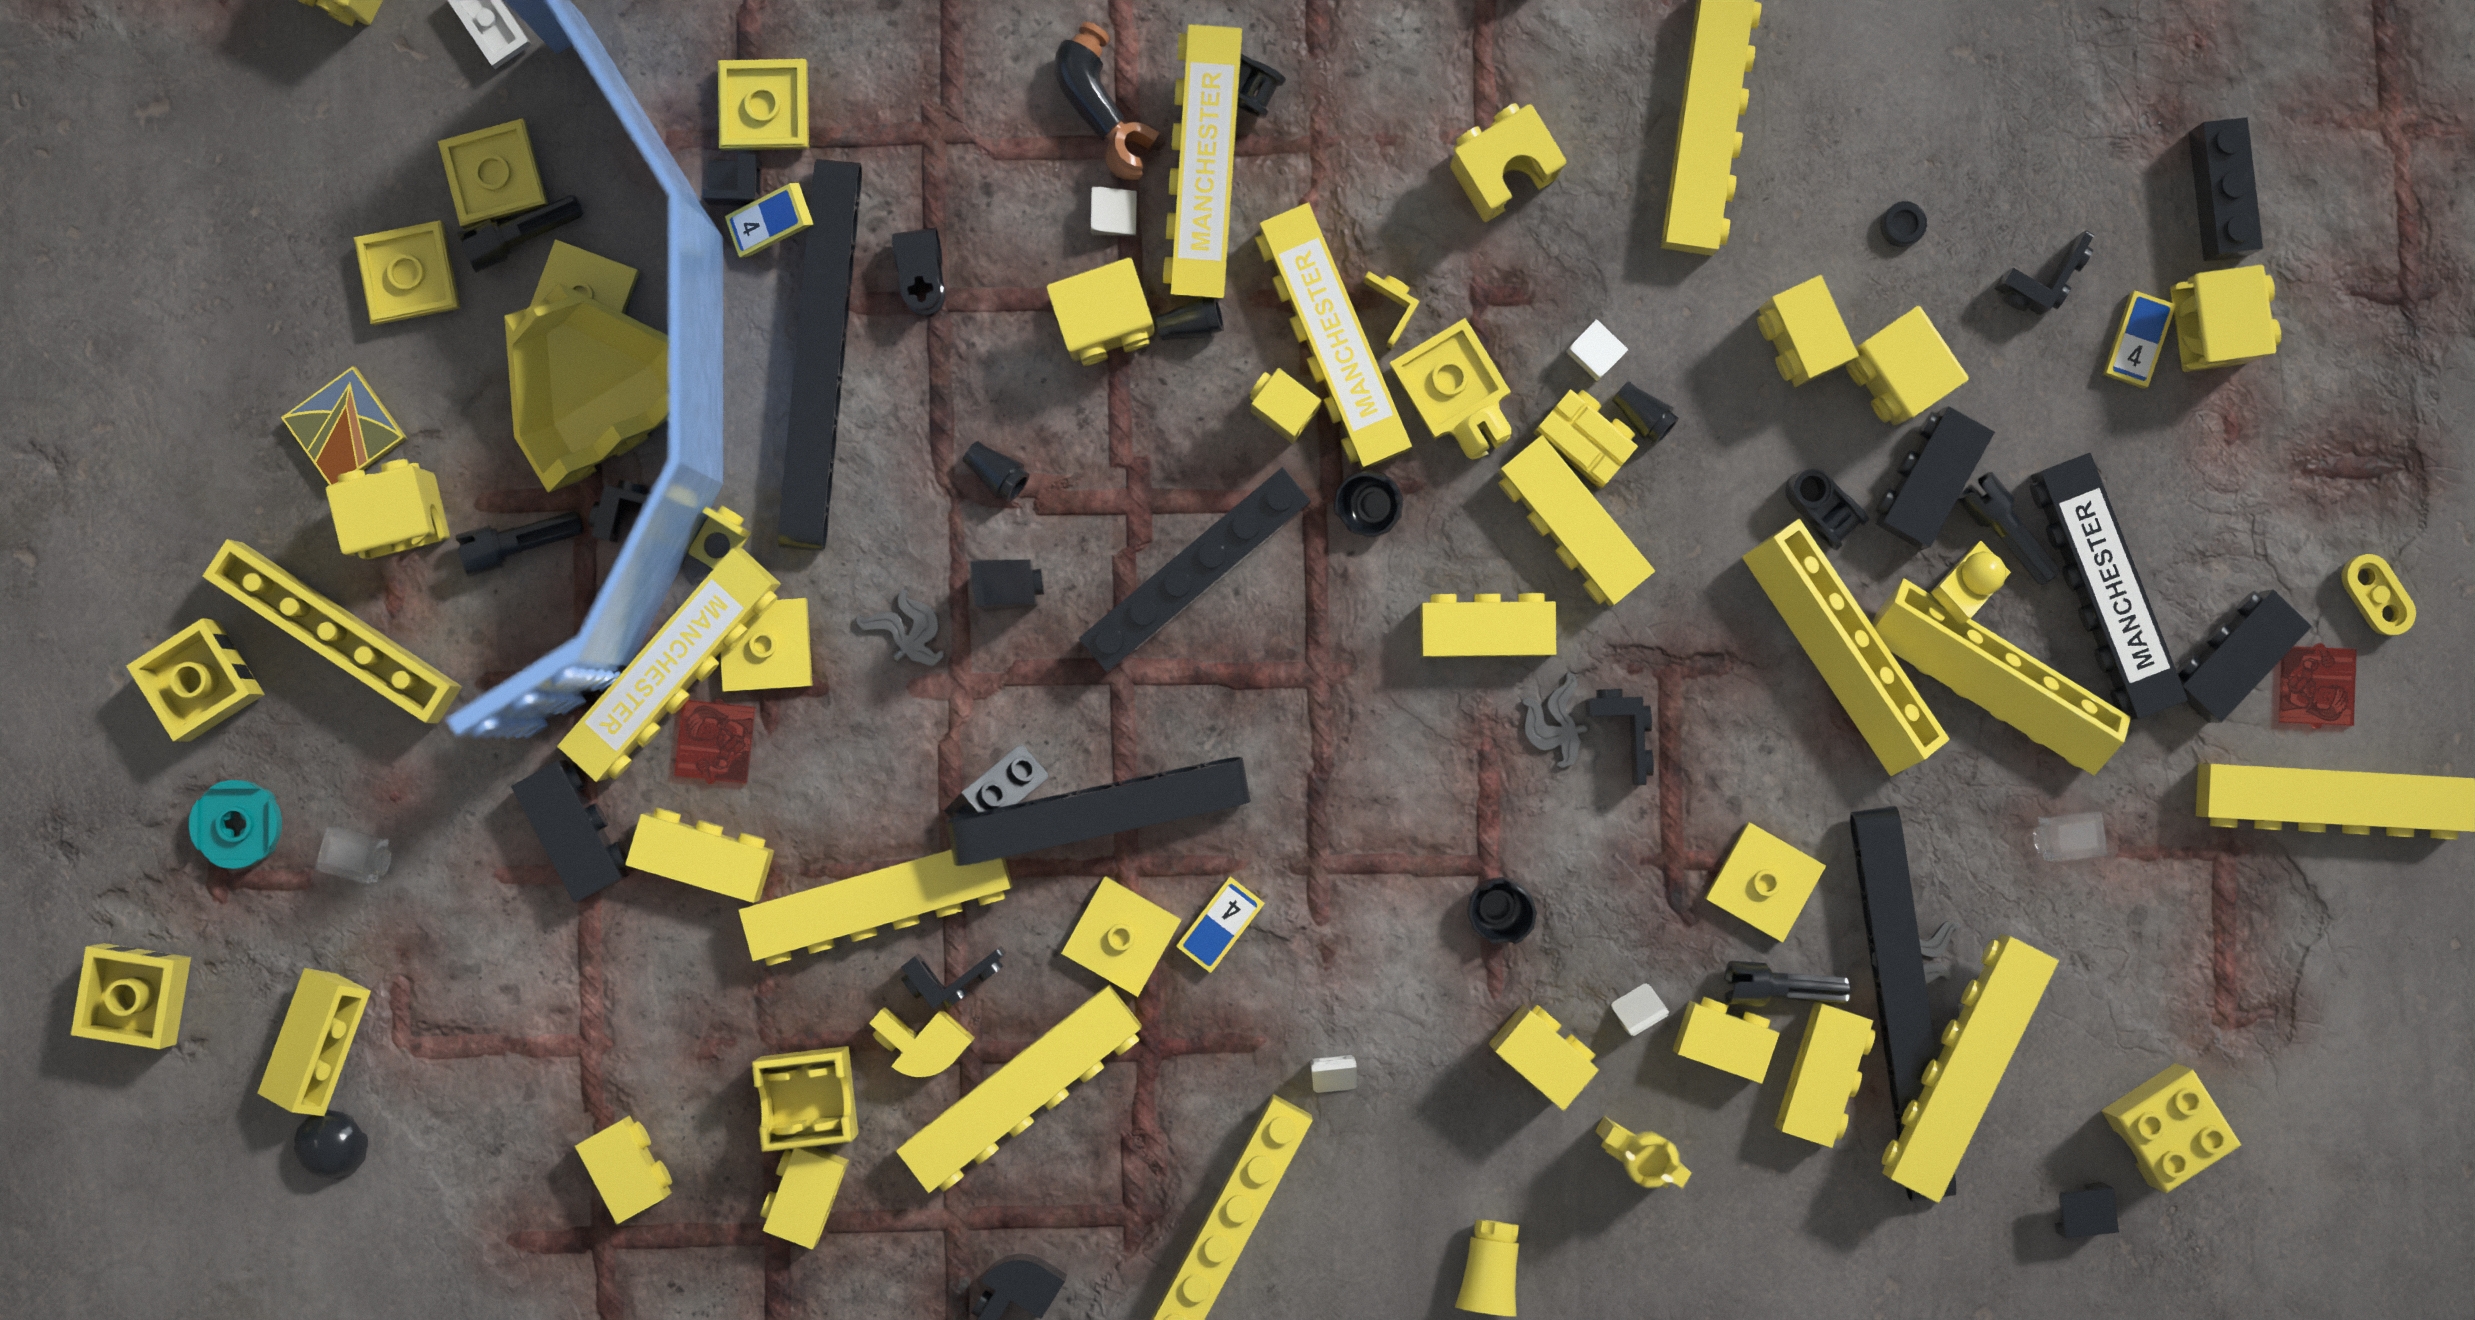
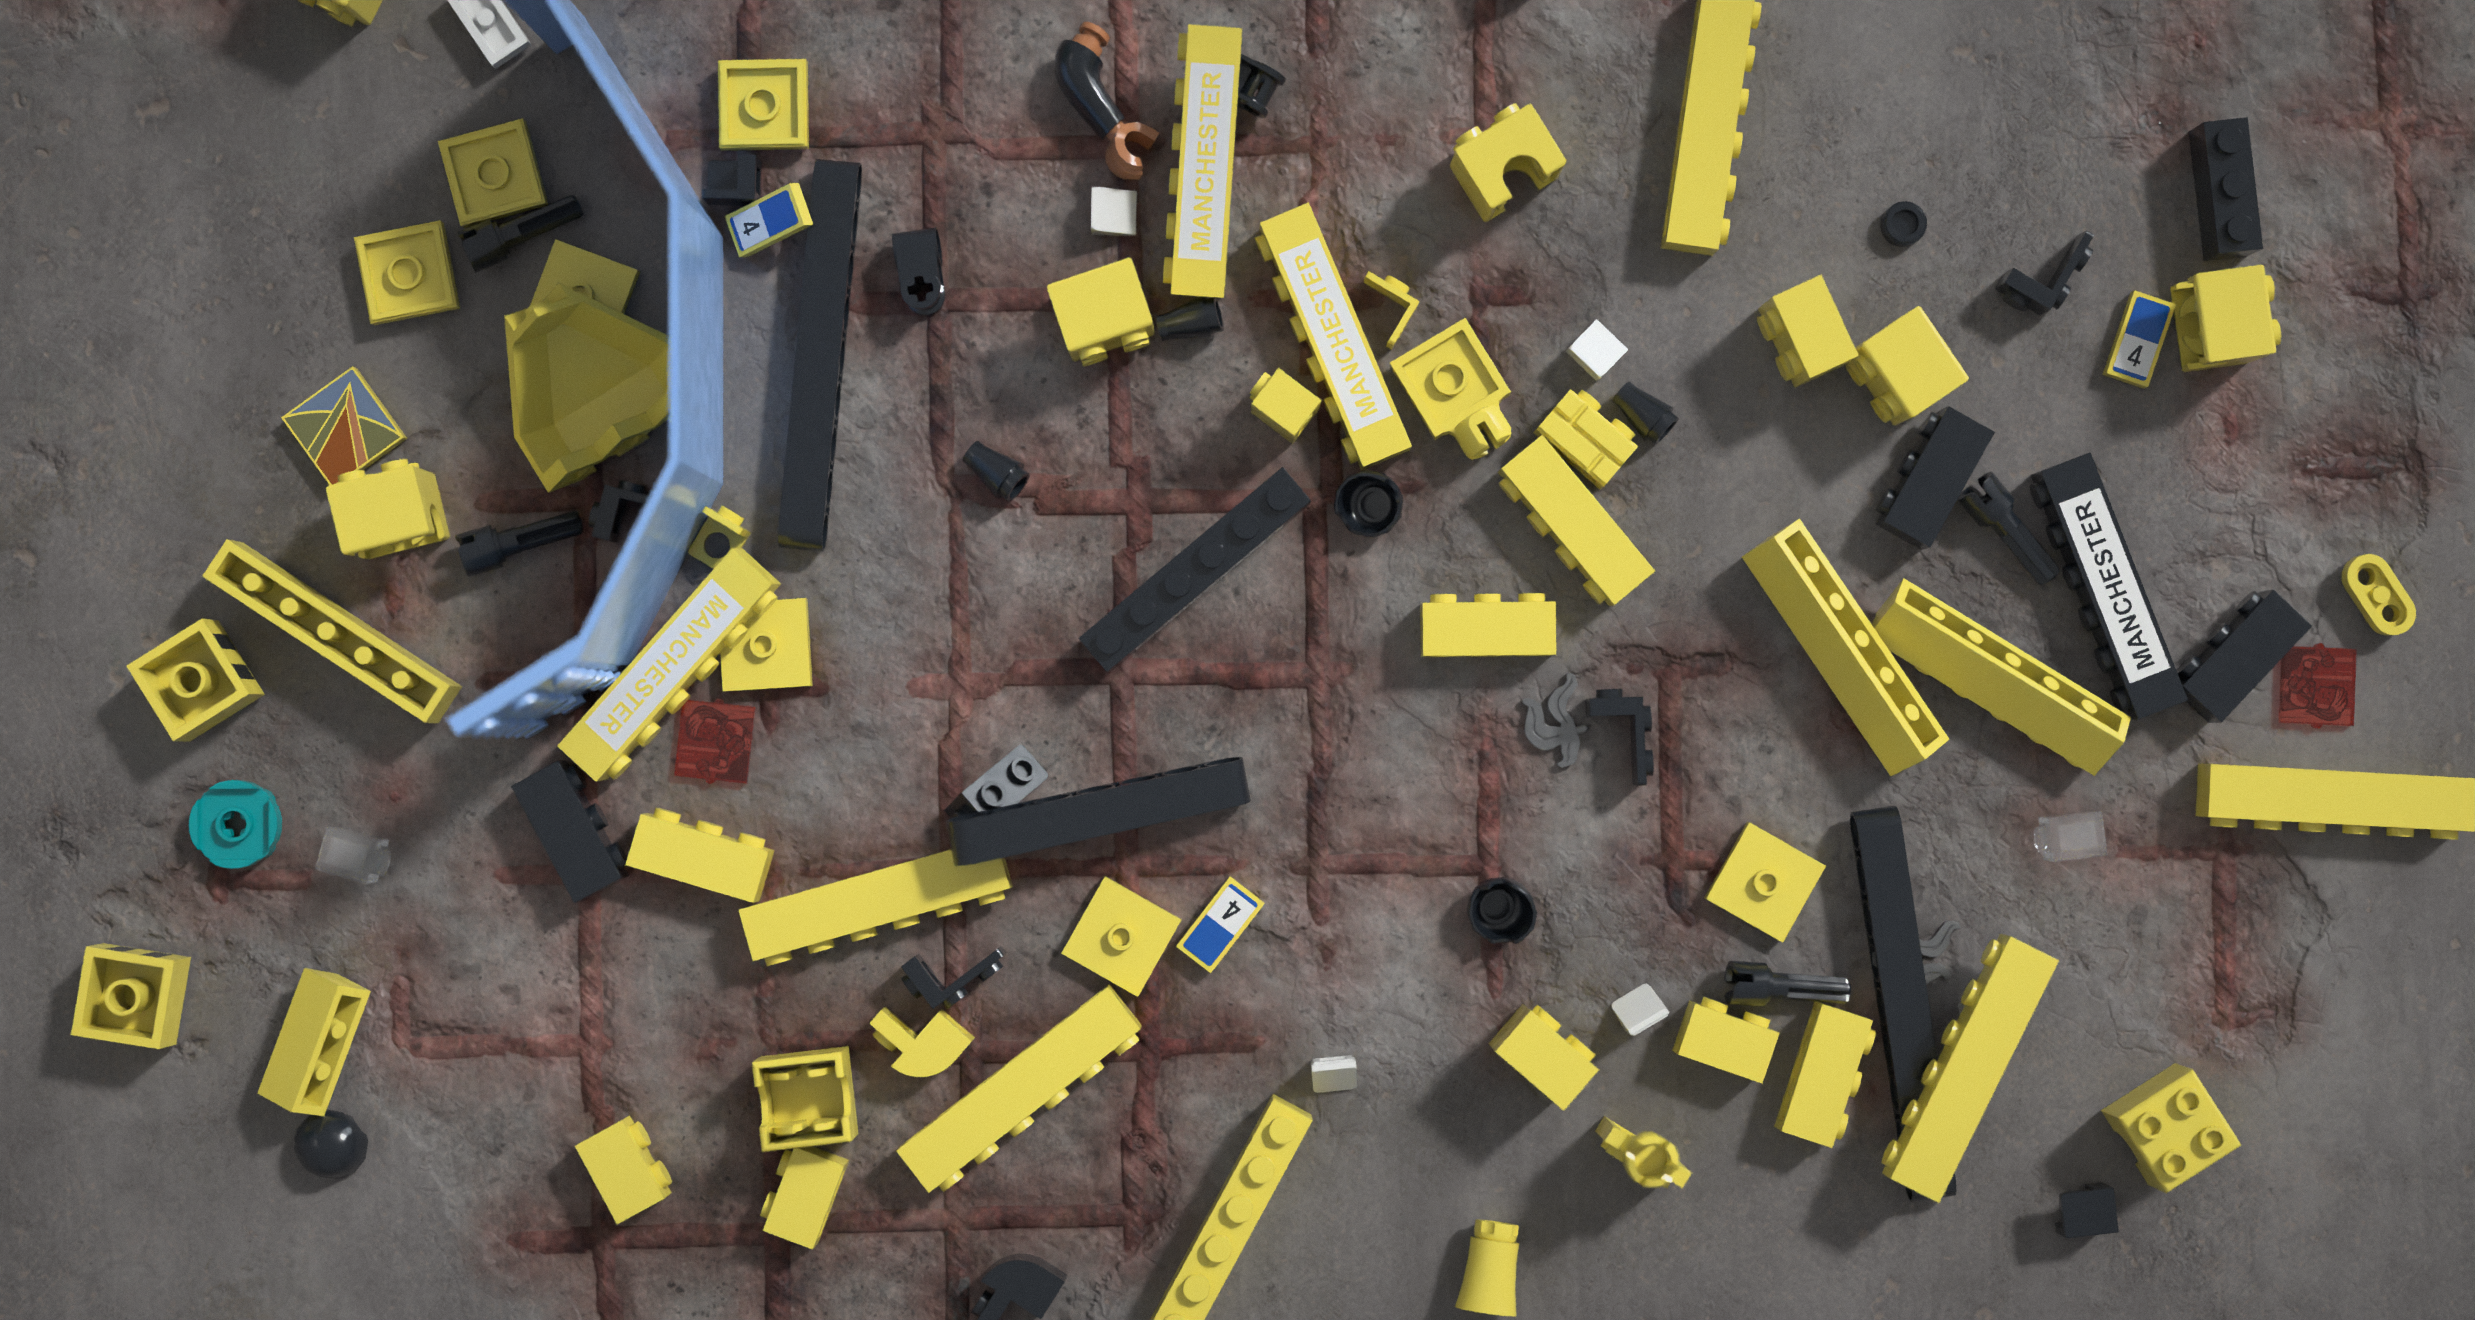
(923, 630): flat silver piece -> none
(1006, 584): black slope -> none
(1827, 508): black piece -> none
(1971, 582): light yellow tile -> none

